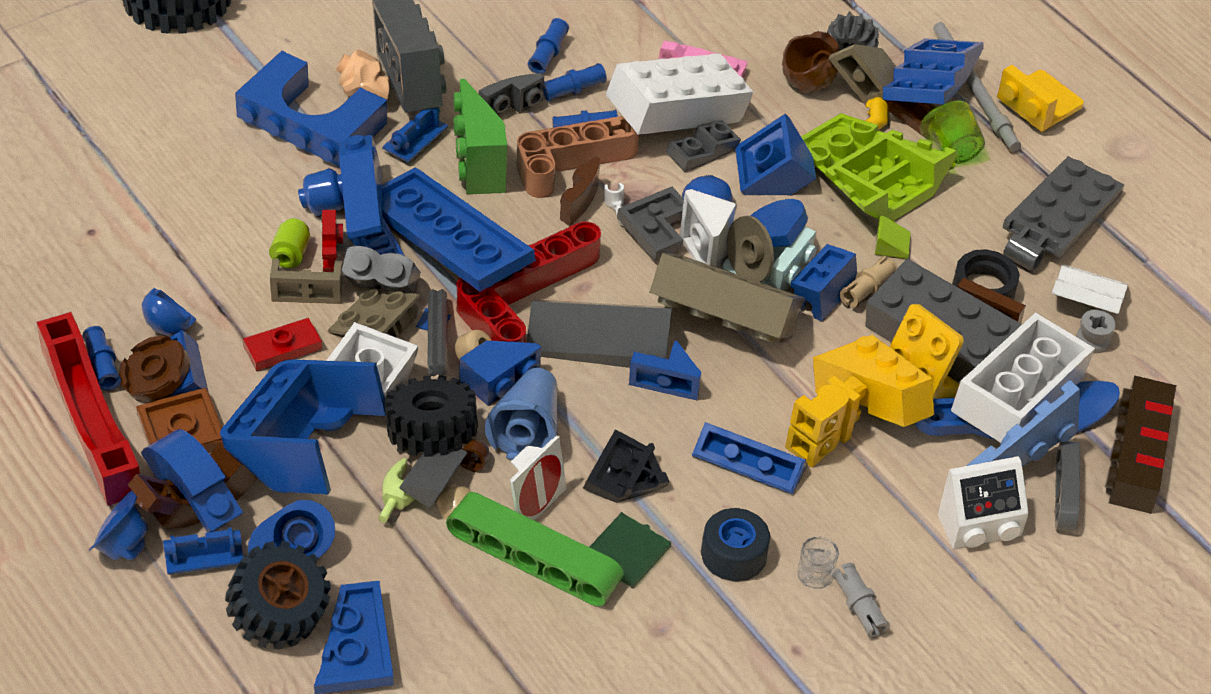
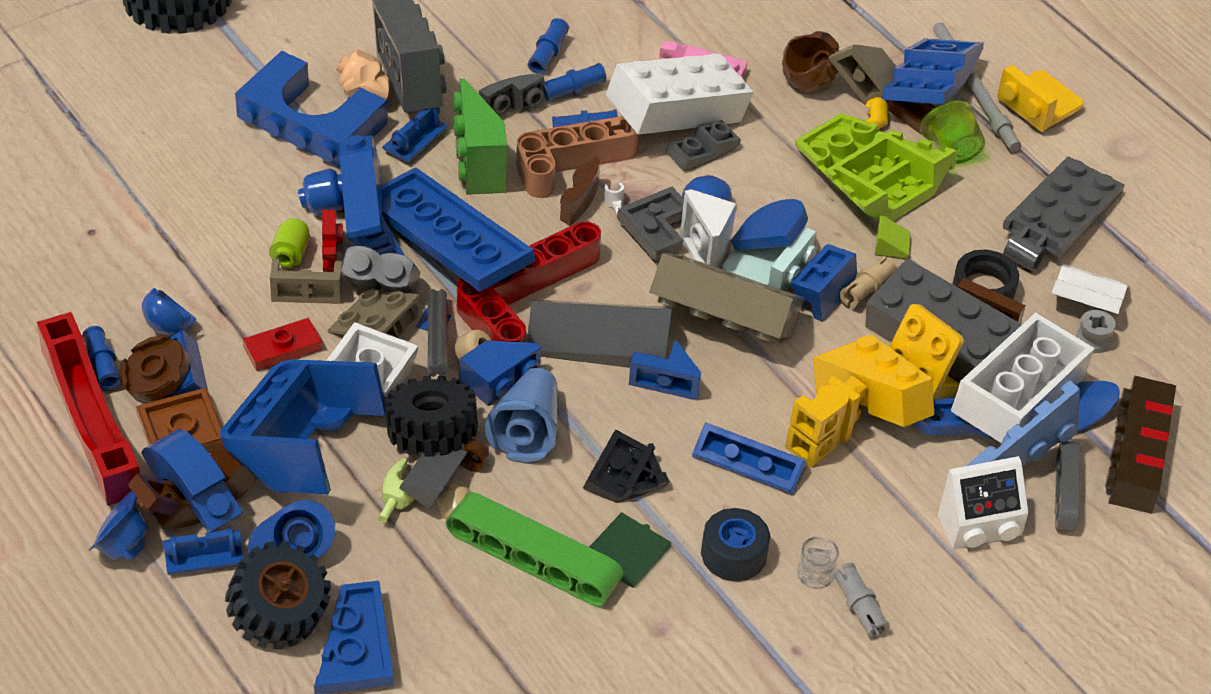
(538, 478): piece -> none
(750, 248): dark tan dish -> none
(774, 160): blue slope -> none
(854, 30): dark grey gear -> none

